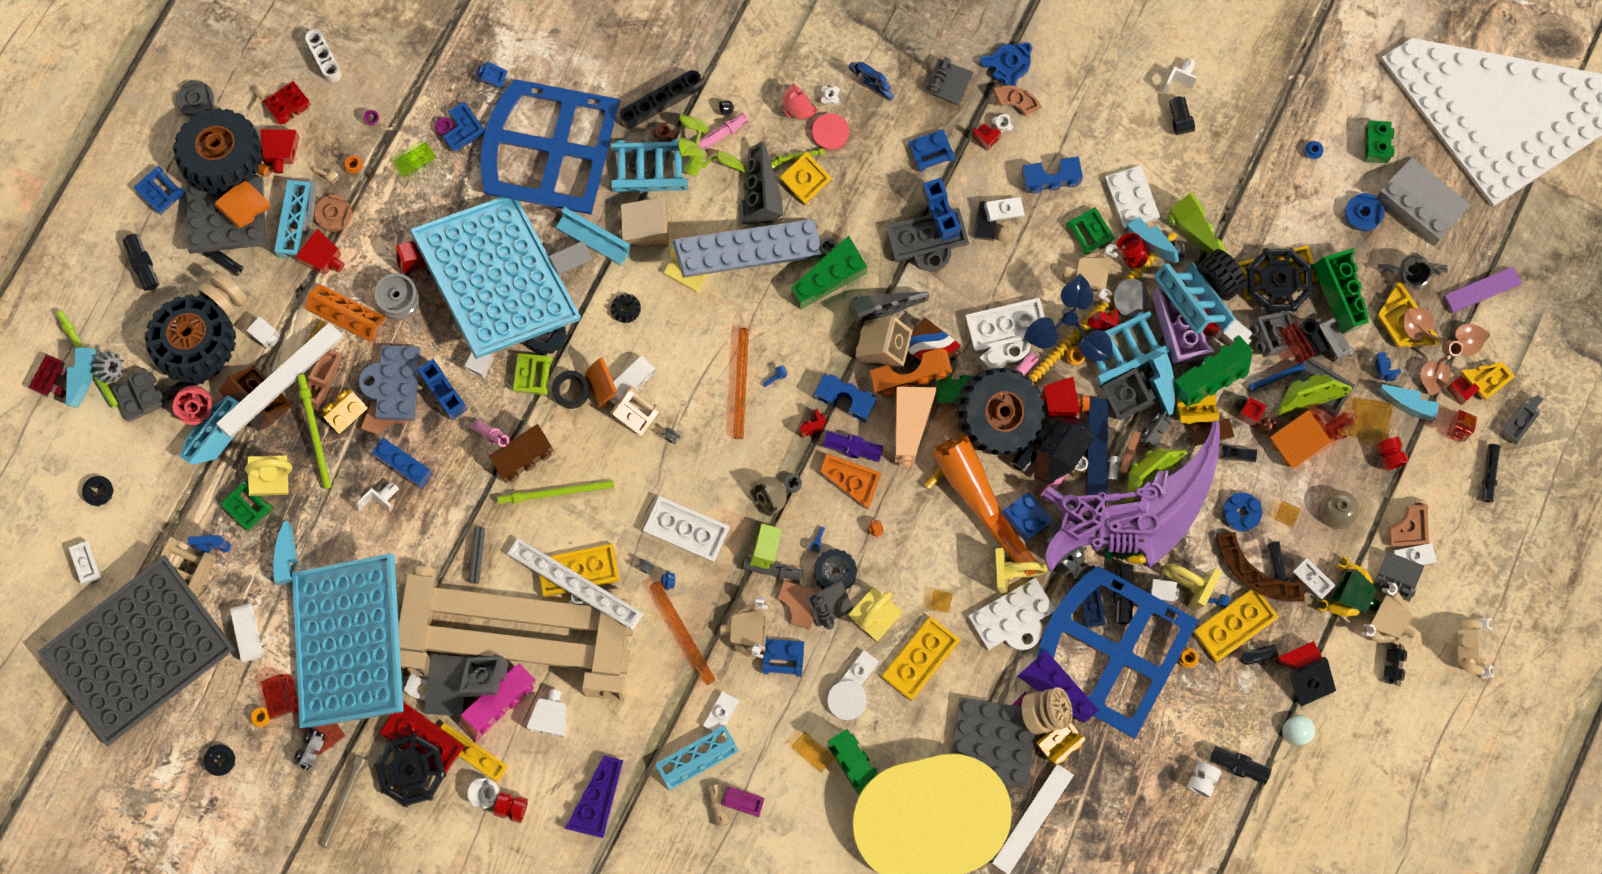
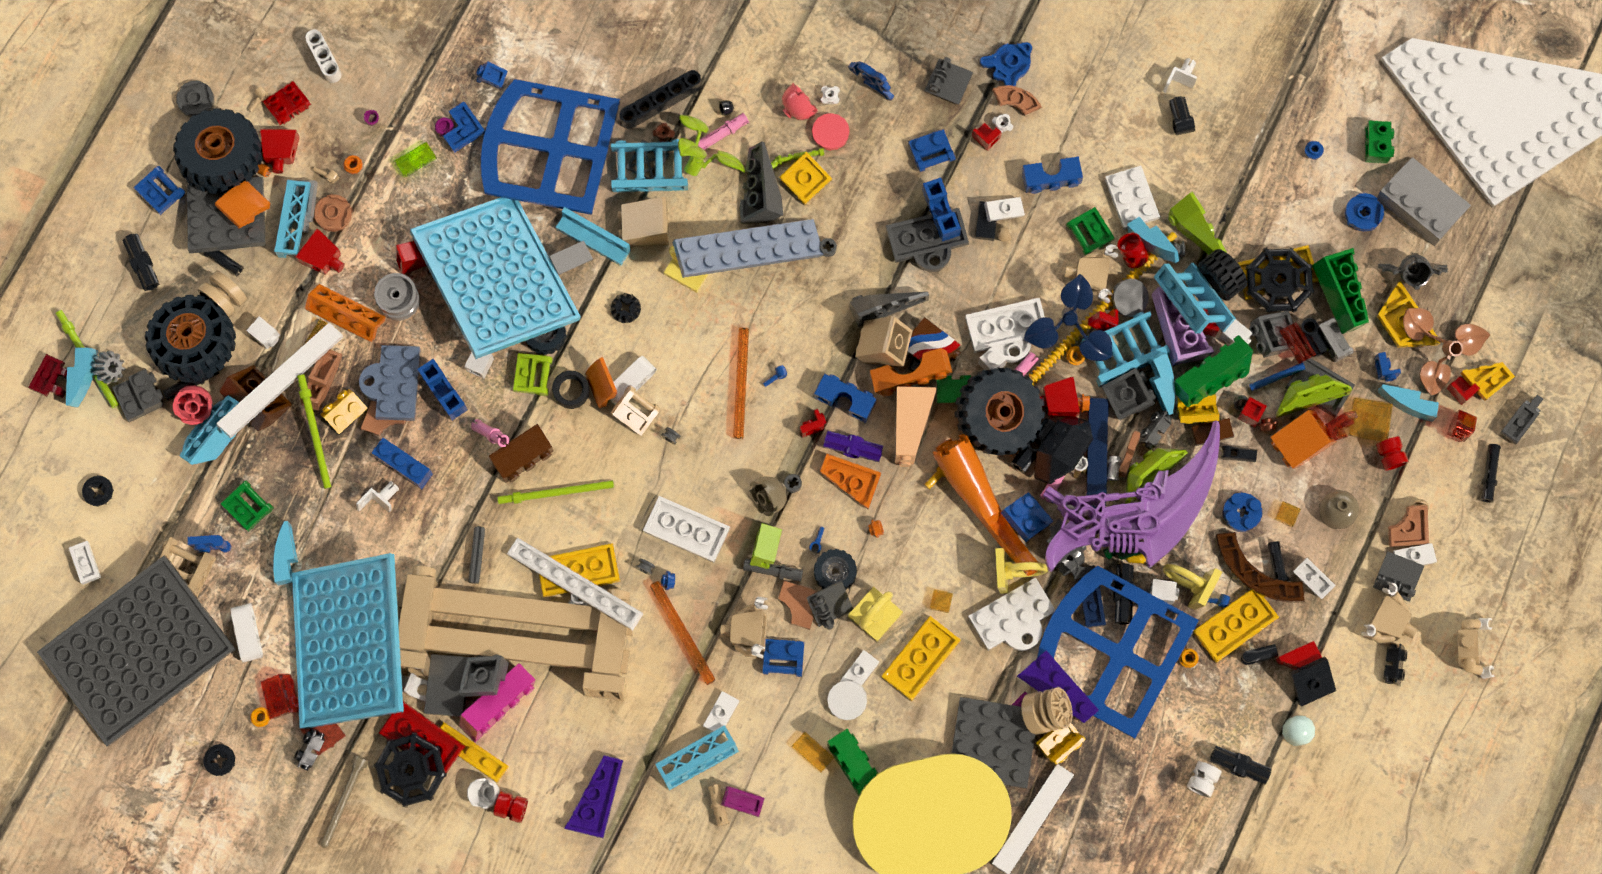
(268, 475): light yellow tile -> none
(549, 716): white torso -> none
(830, 274): green wedge -> none
(1354, 592): dark green torso -> none
(1482, 290): medium lavender tile -> none

